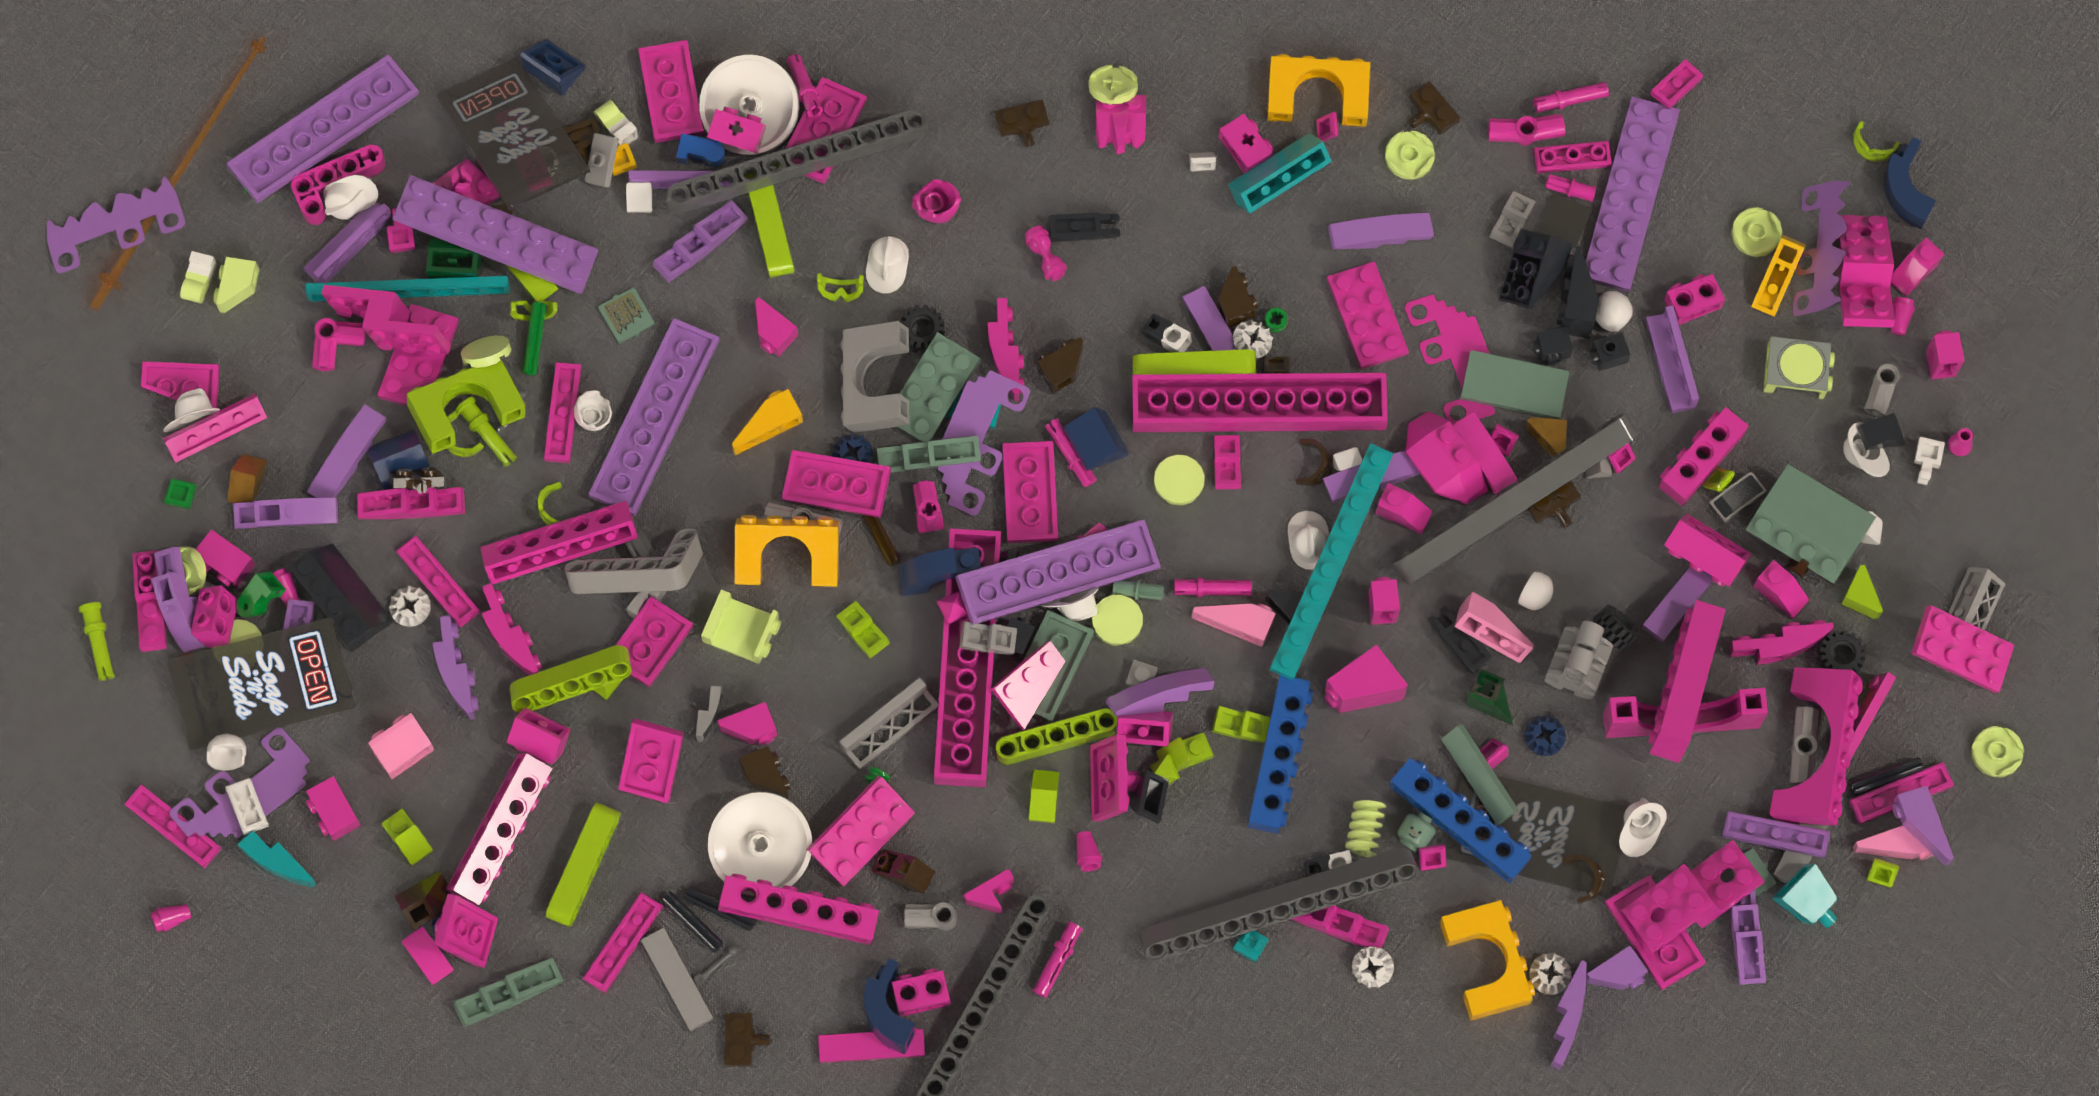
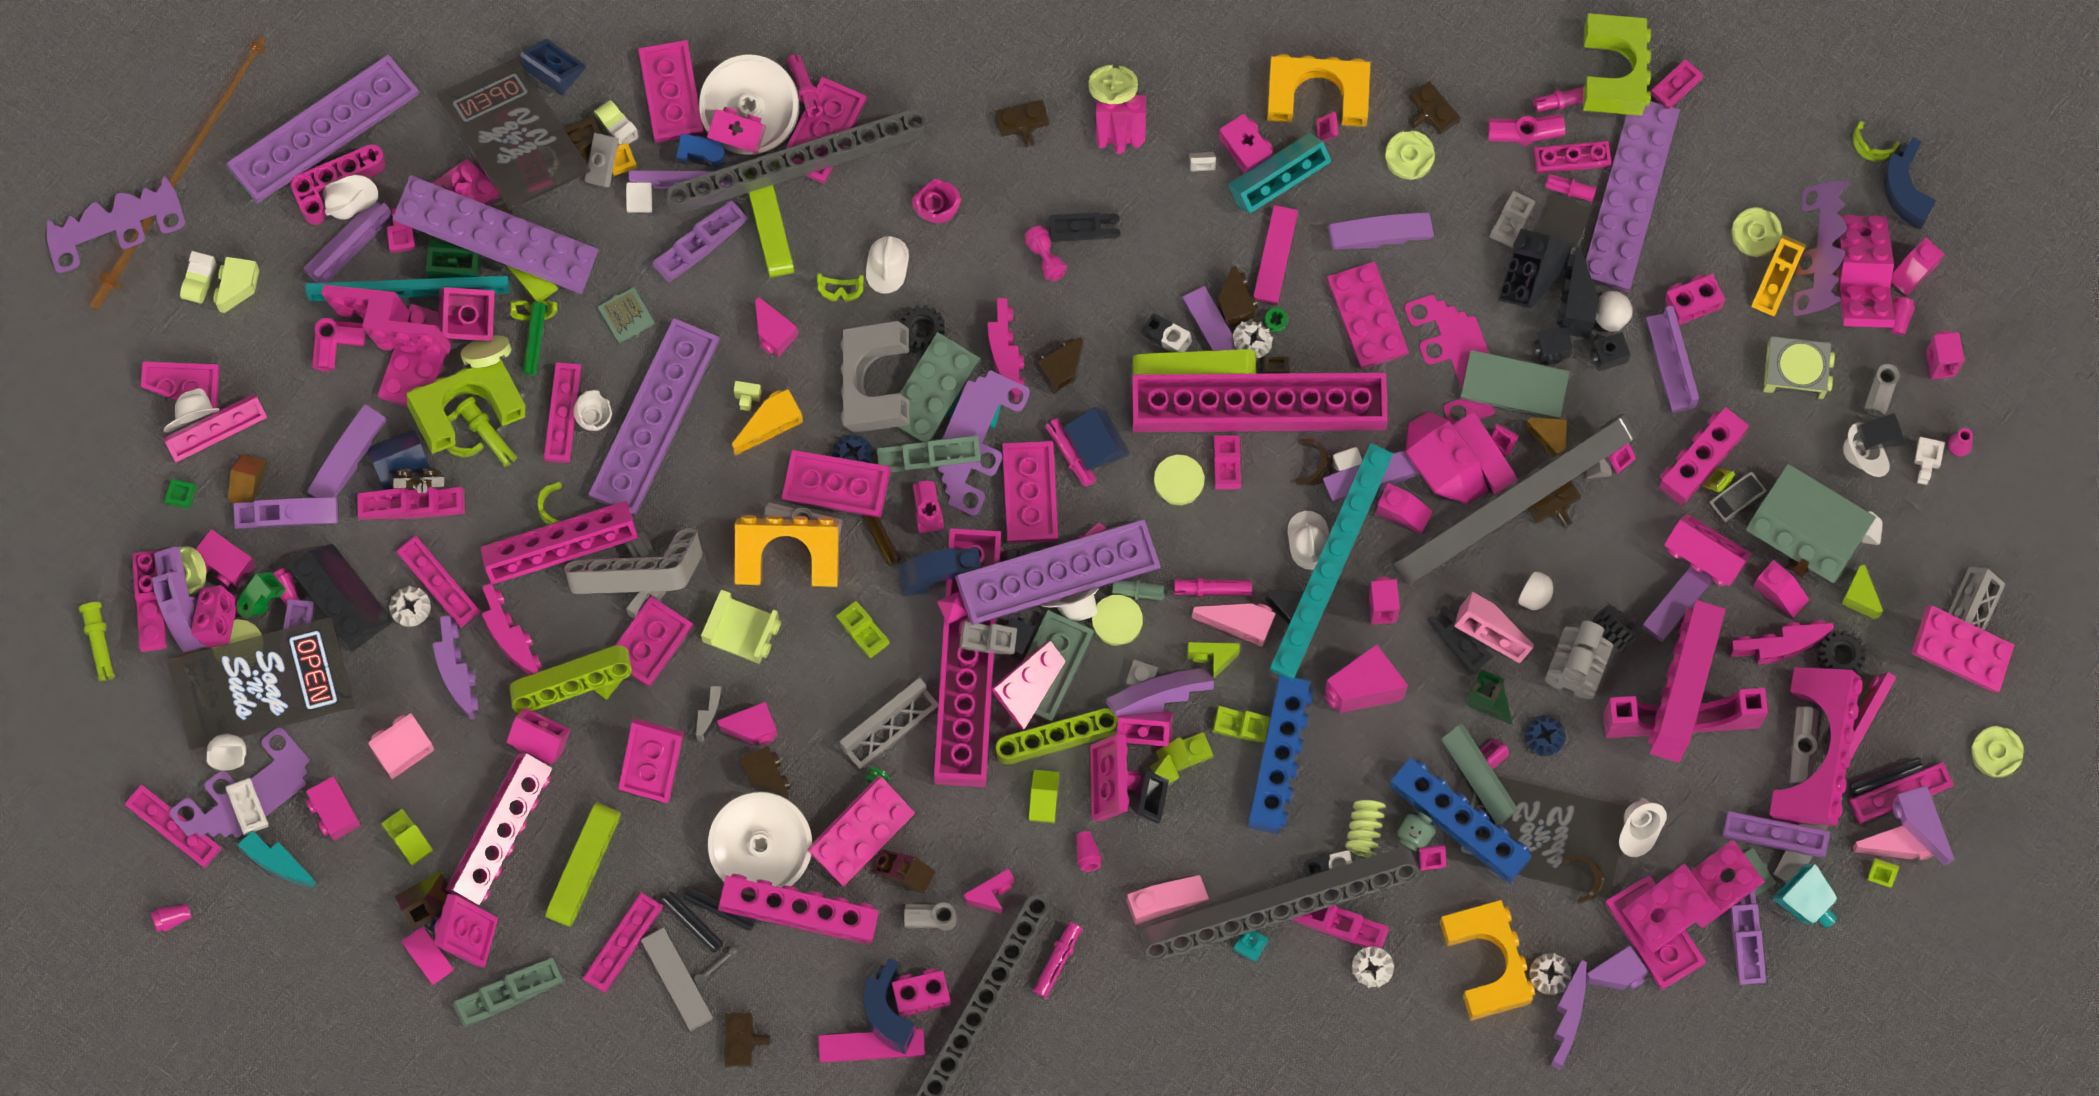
(466, 313): none -> dark pink slope
(747, 393): none -> yellowish green tile
(1166, 898): none -> bright pink slope
(1221, 654): none -> lime slope
(1275, 255): none -> dark pink tile
(1629, 38): none -> lime arch

